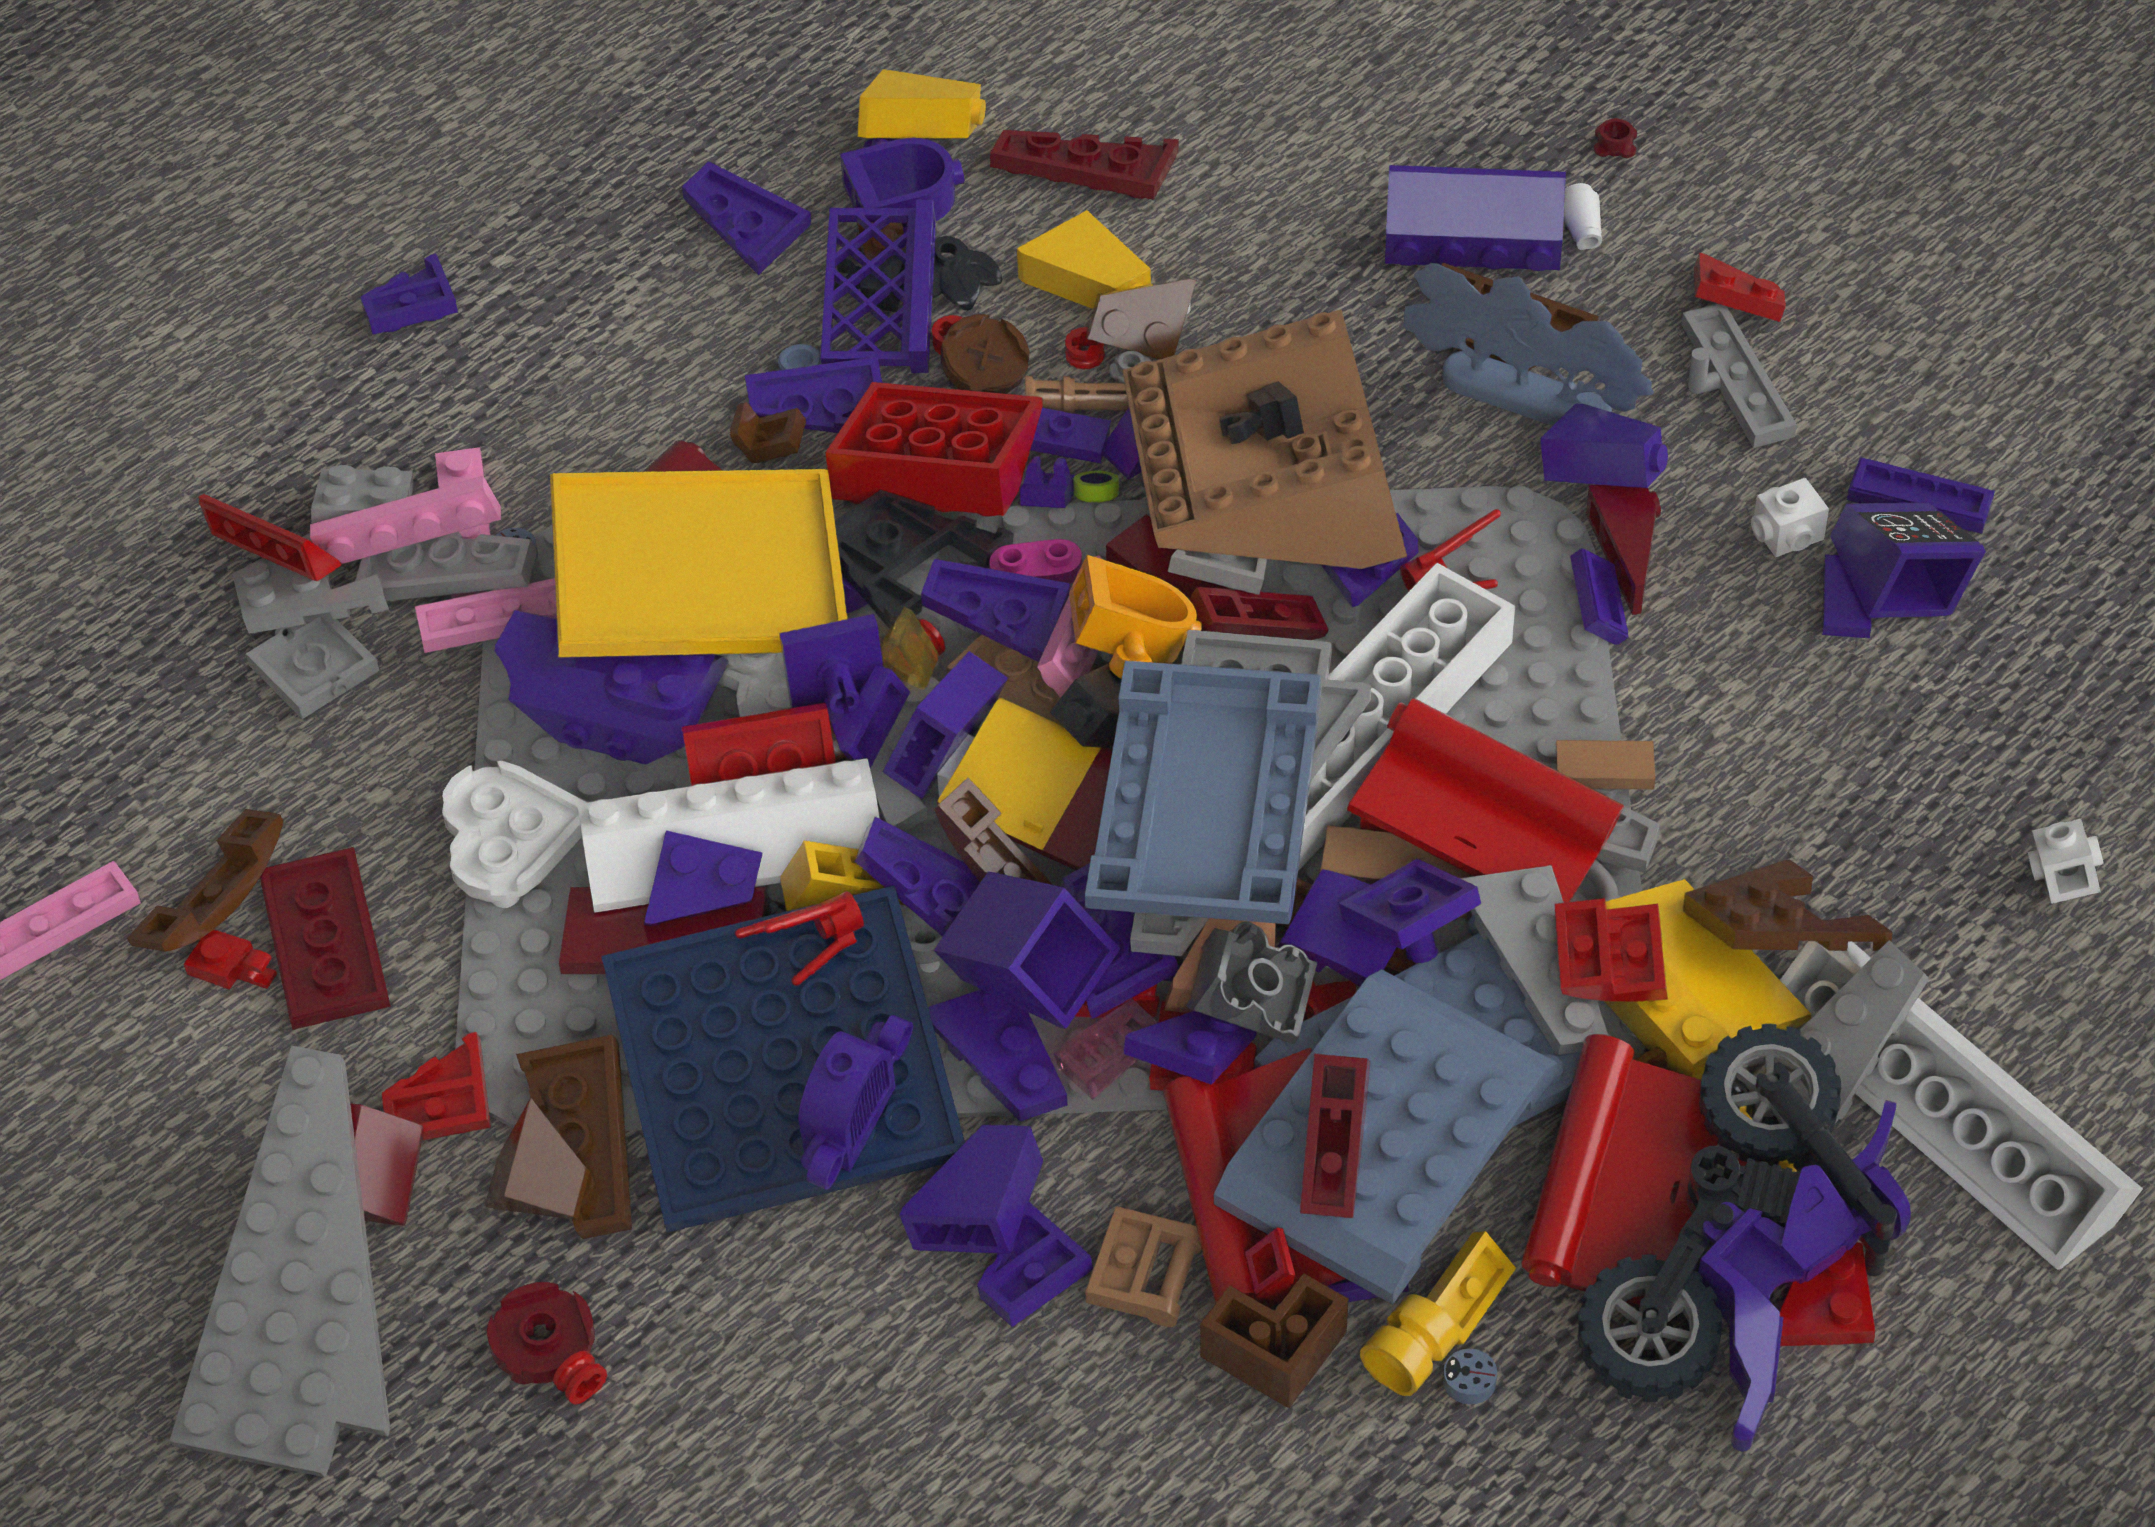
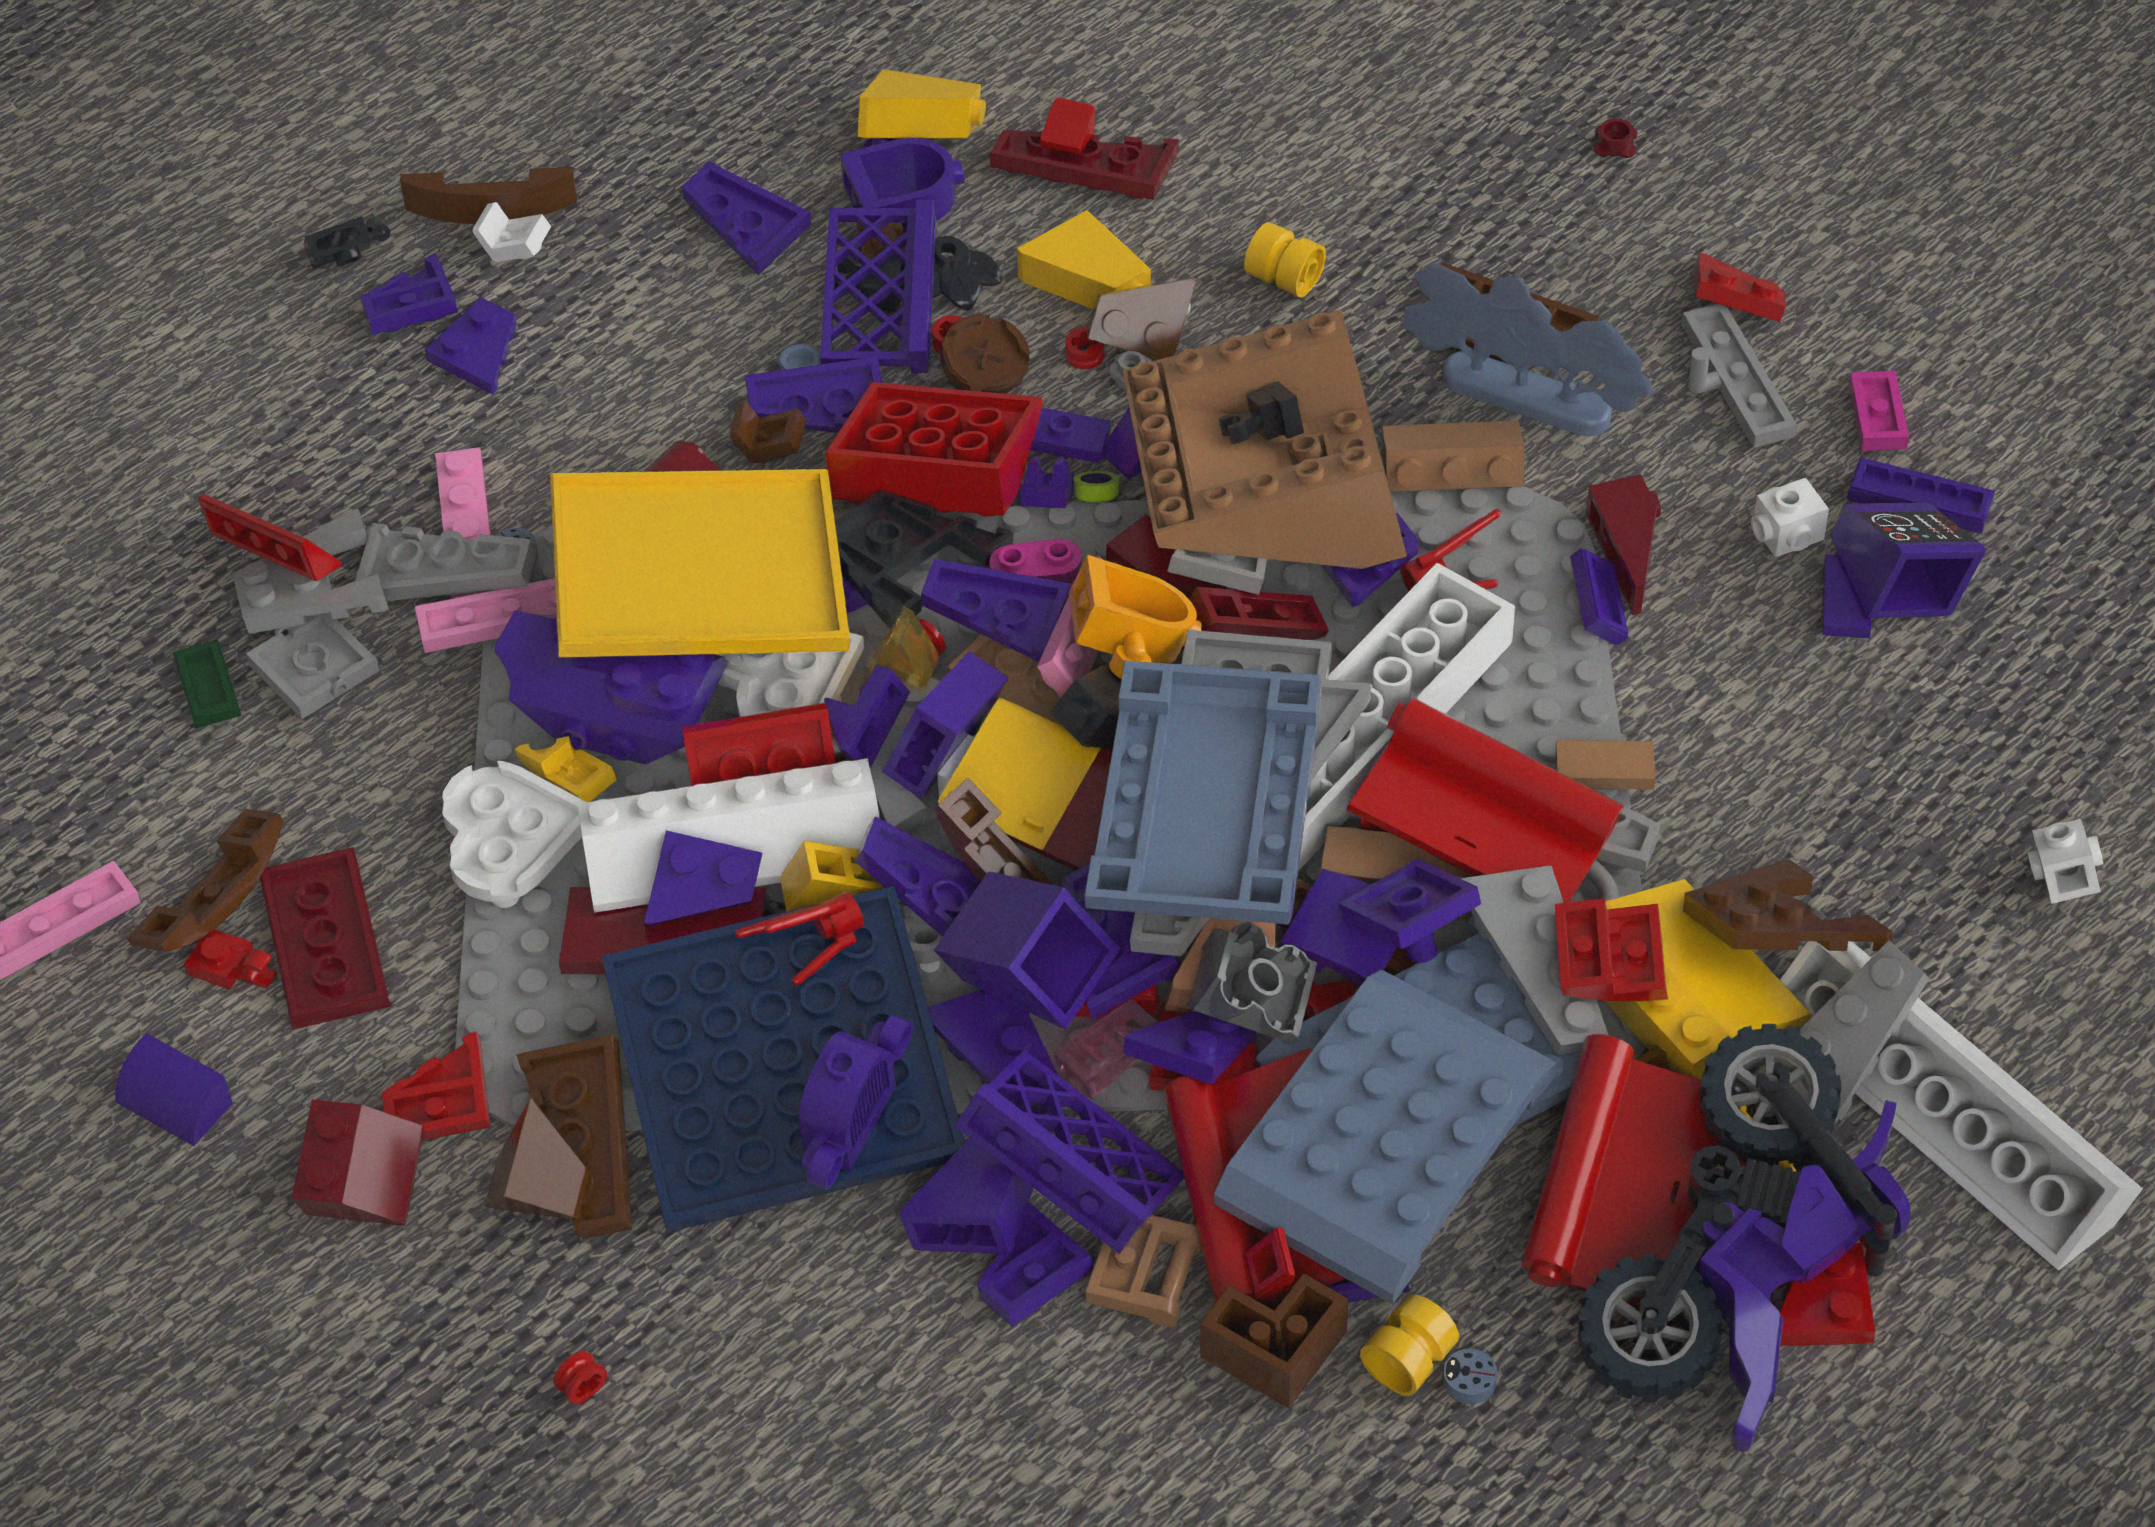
(171, 1089): none -> dark purple brick
(206, 684): none -> dark green tile
(294, 1310): light grey wing -> none
(344, 241): none -> black piece
(351, 490): light grey plate -> none
(407, 520): bright pink plate -> none
(463, 203): none -> reddish brown slope
(475, 344): none -> dark purple wing
(510, 238): none -> white bracket
(514, 1323): dark red plate -> none
(568, 768): none -> yellow slope
(831, 662): dark purple tile -> none
(1059, 1167): none -> dark purple fence
(1068, 126): none -> red slope
(1071, 396): medium nougat pin -> none
(1283, 259): none -> yellow wheel
(1334, 1135): dark red slope -> none
(1453, 455): none -> medium nougat brick
(1472, 1282): yellow plate -> none
(1475, 217): slope -> none
(1583, 215): white cone -> none
(1602, 449): dark purple slope -> none
(1878, 410): none -> dark pink plate

